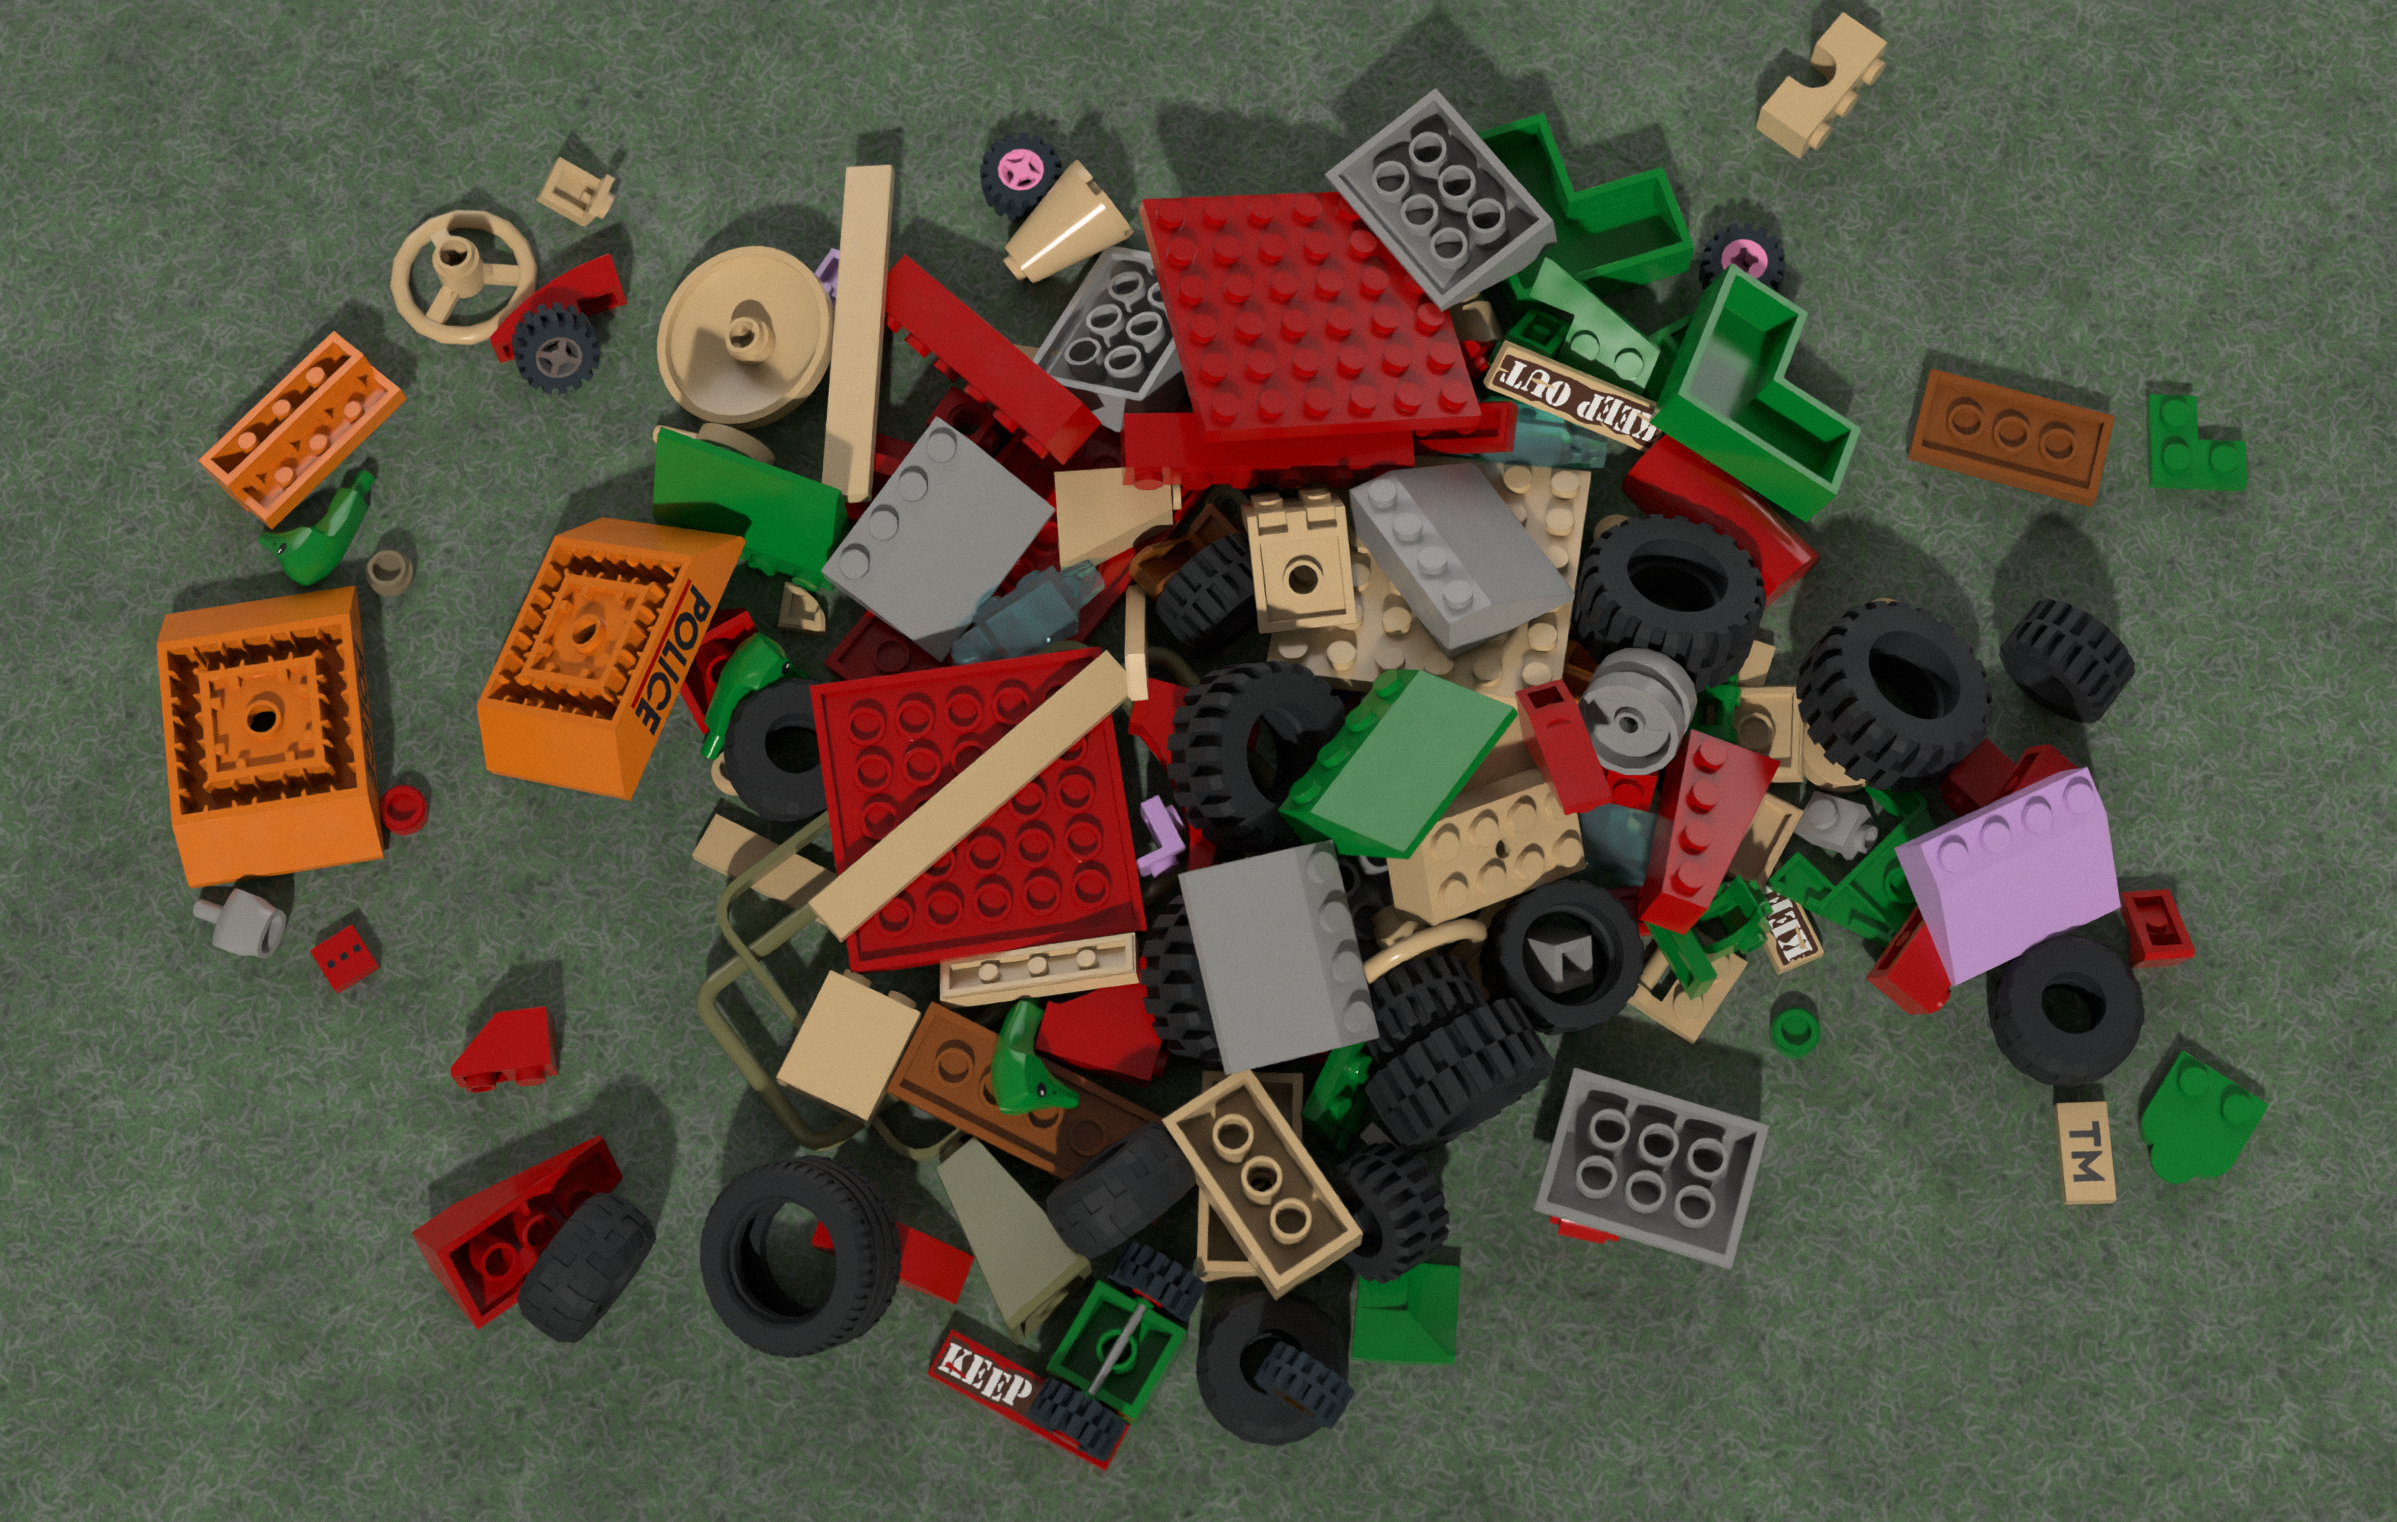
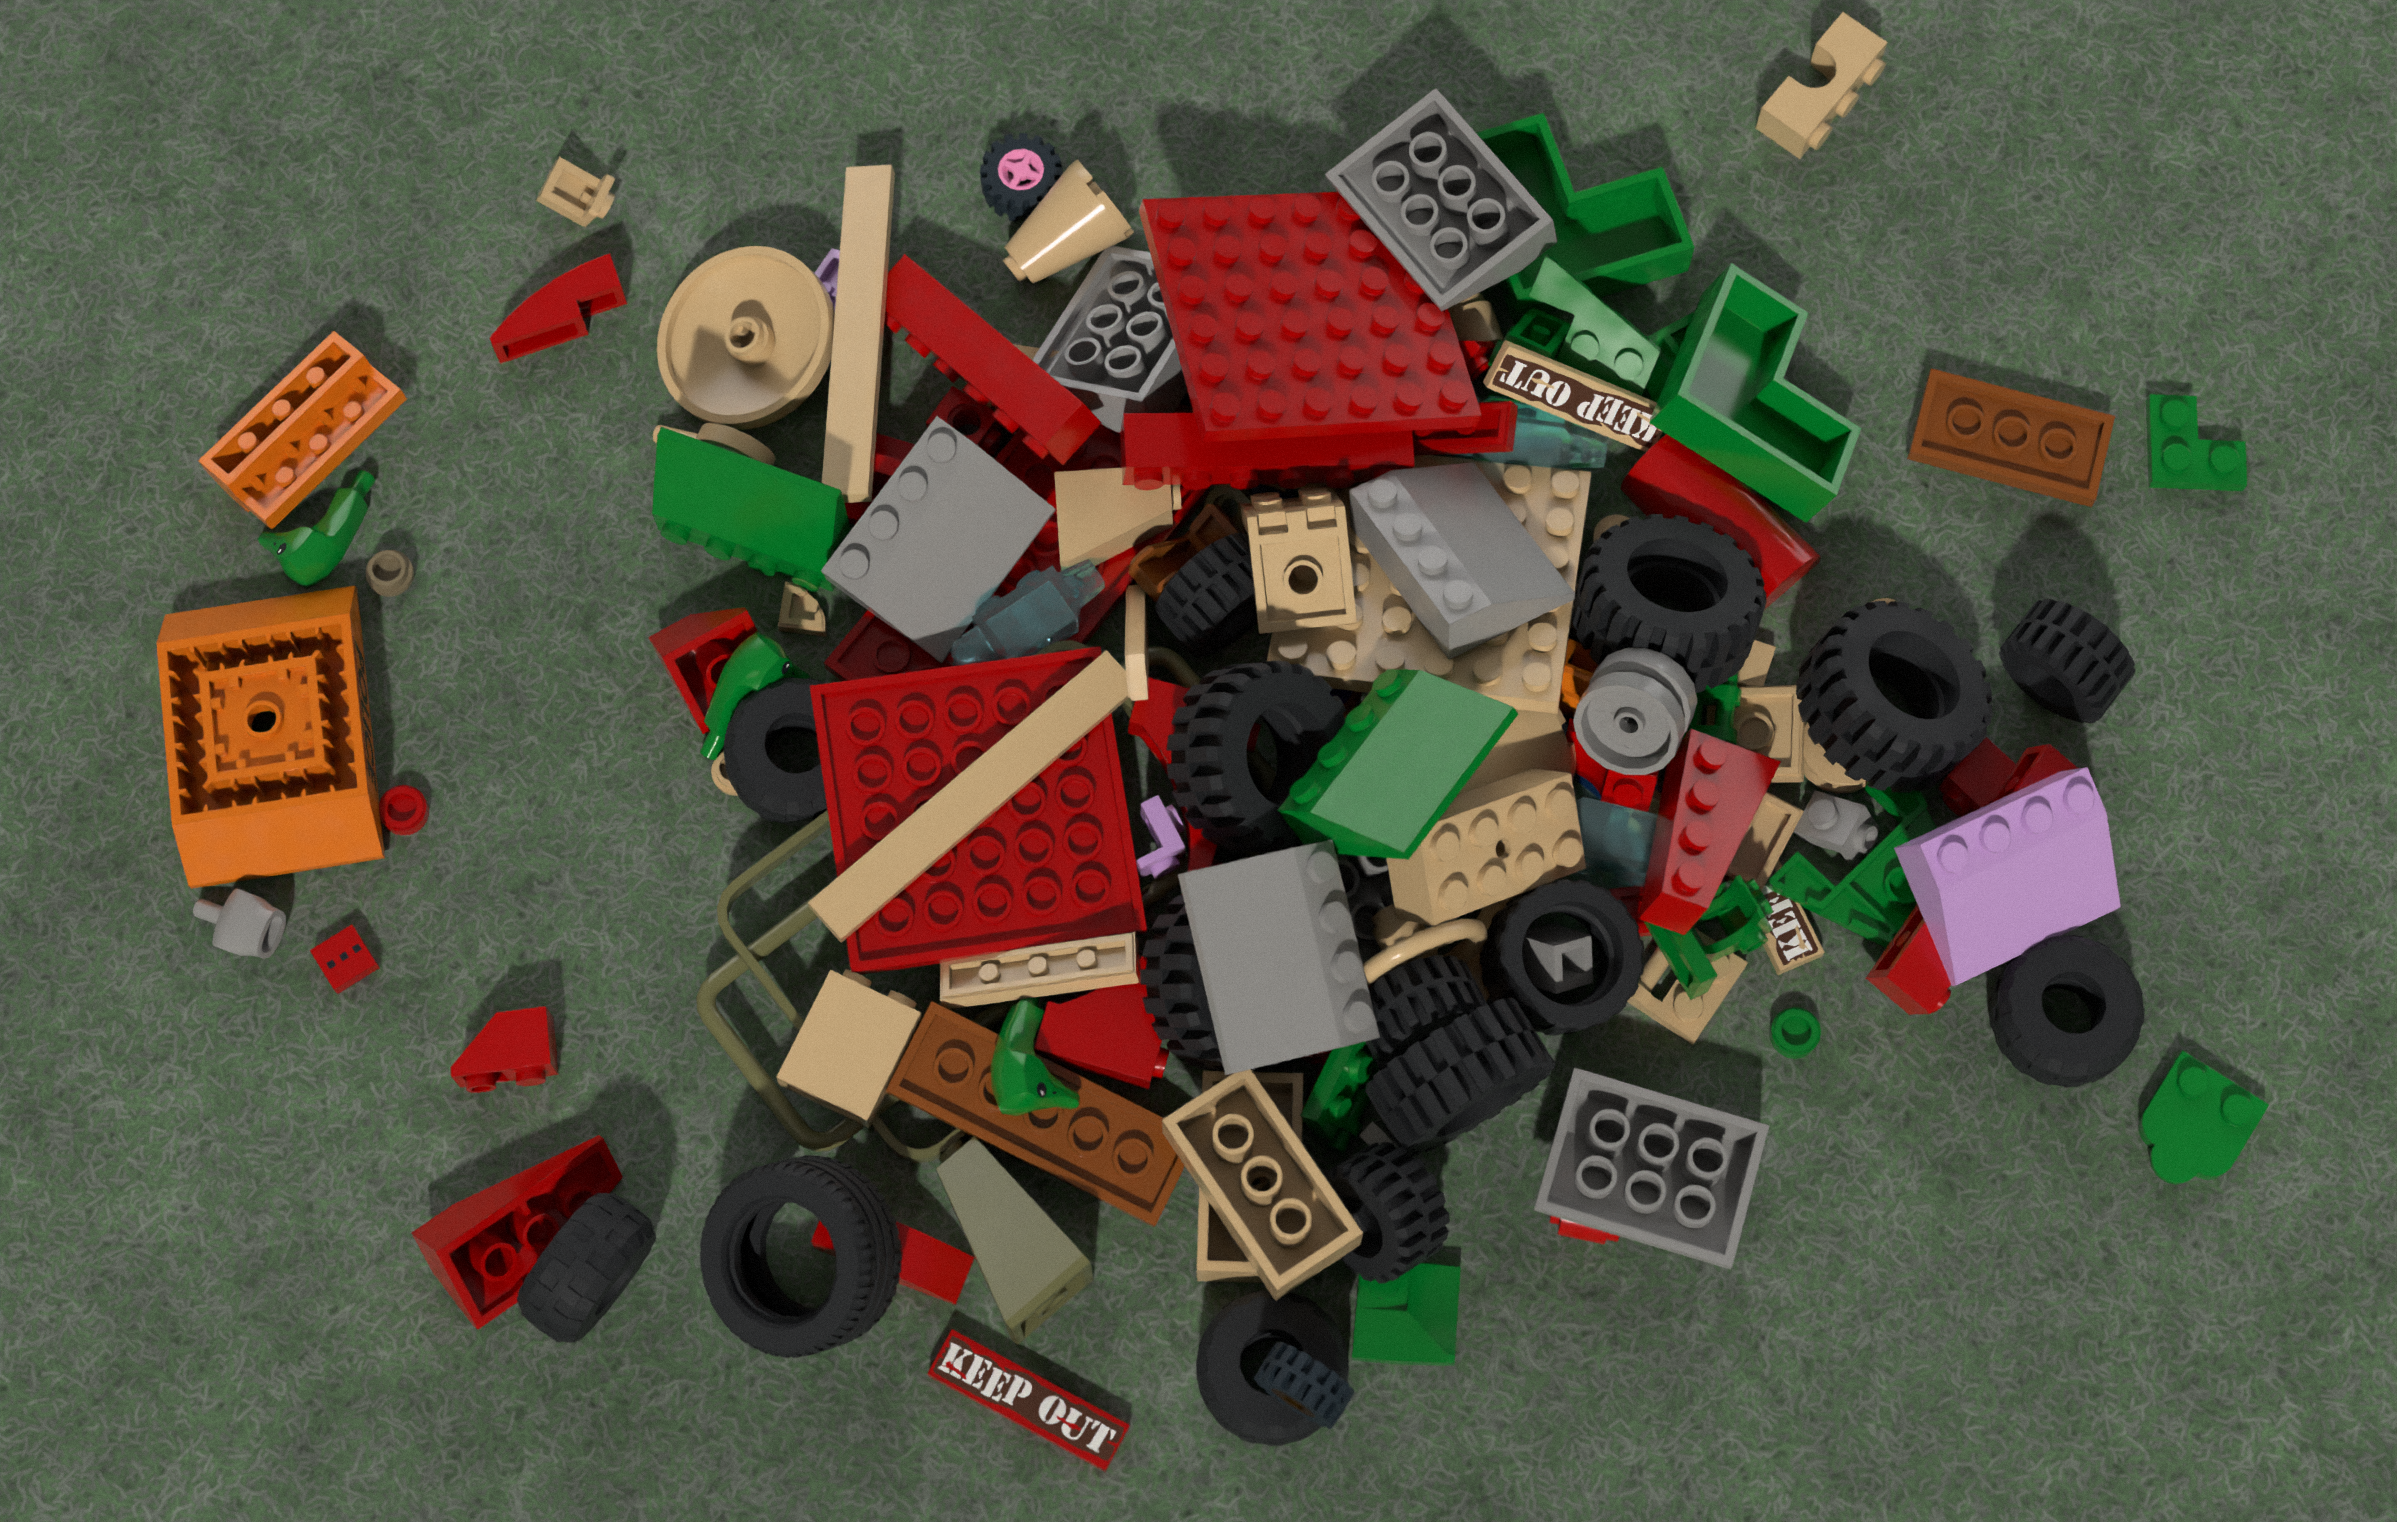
(461, 274): tan piece -> none
(564, 363): black wheel -> none
(589, 705): orange slope -> none
(736, 849): tan tile -> none
(1117, 1351): brick -> none
(1120, 1191): black tyre -> none
(1562, 747): red slope -> none
(1743, 245): black wheel -> none
(2084, 1153): tan tile -> none
(2155, 929): red slope -> none

